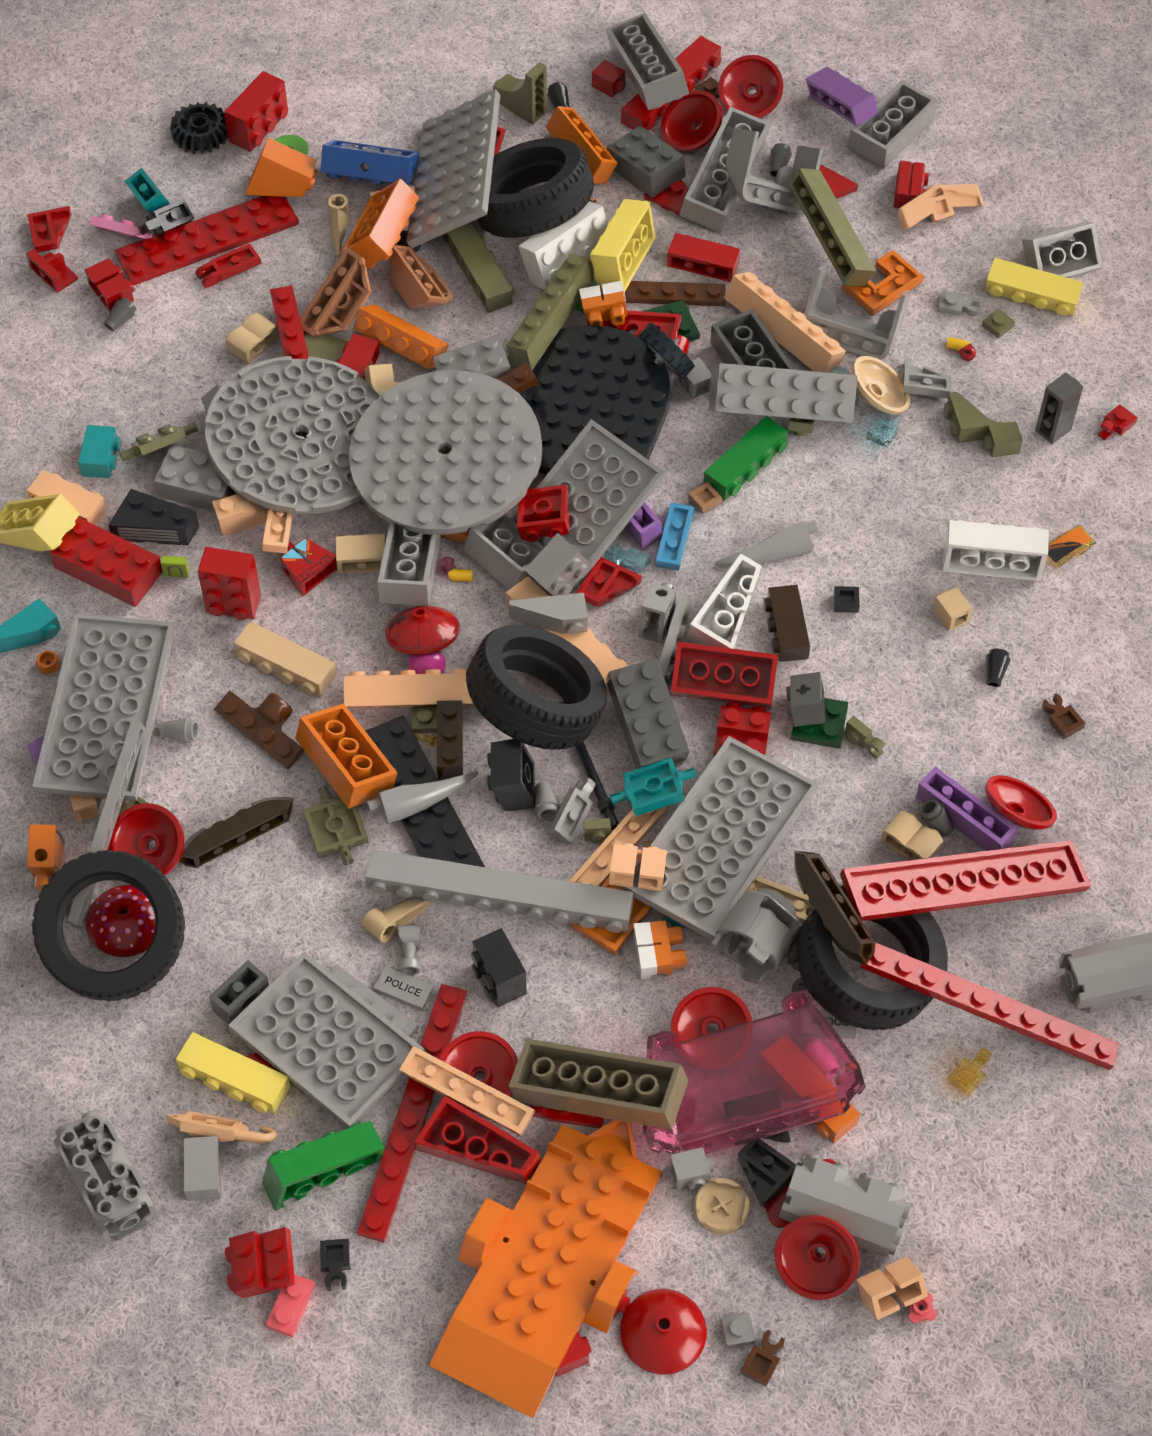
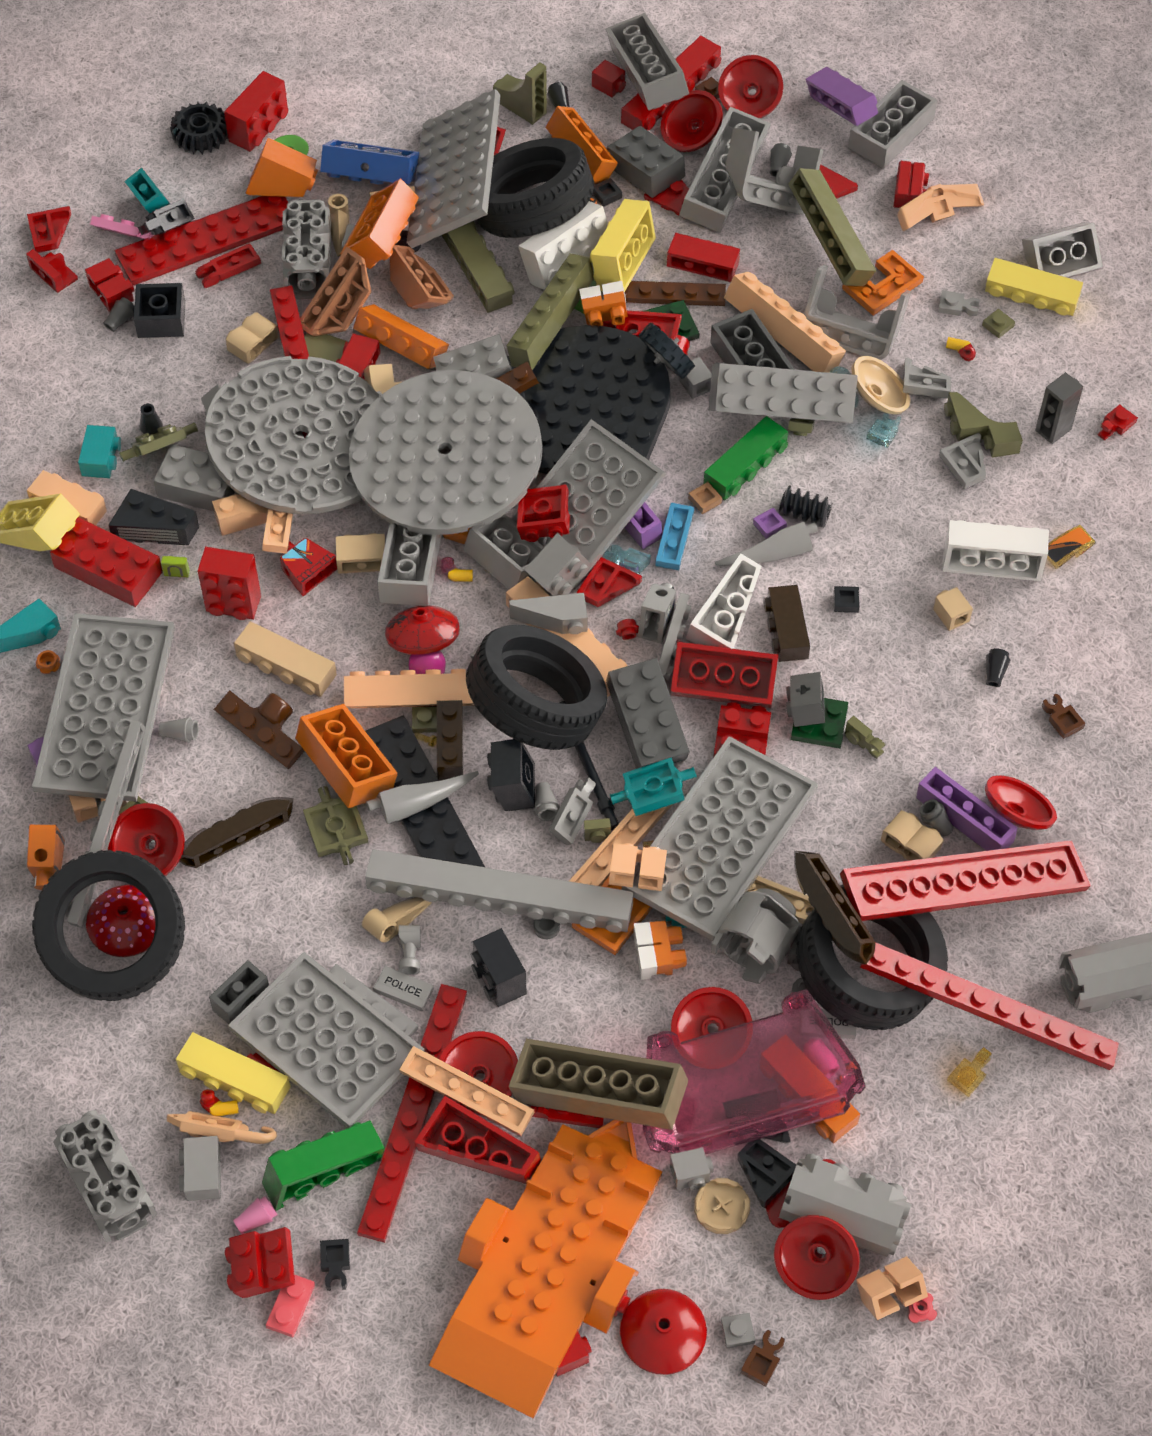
(149, 419): none -> black cone
(159, 310): none -> black brick
(215, 1106): none -> arm
(256, 1215): none -> bright pink cone
(306, 246): none -> light grey brick
(546, 928): none -> dark grey tile
(607, 192): none -> black plate
(627, 629): none -> red plate
(769, 523): none -> medium lavender plate
(804, 505): none -> black piece
(965, 460): none -> light grey wing

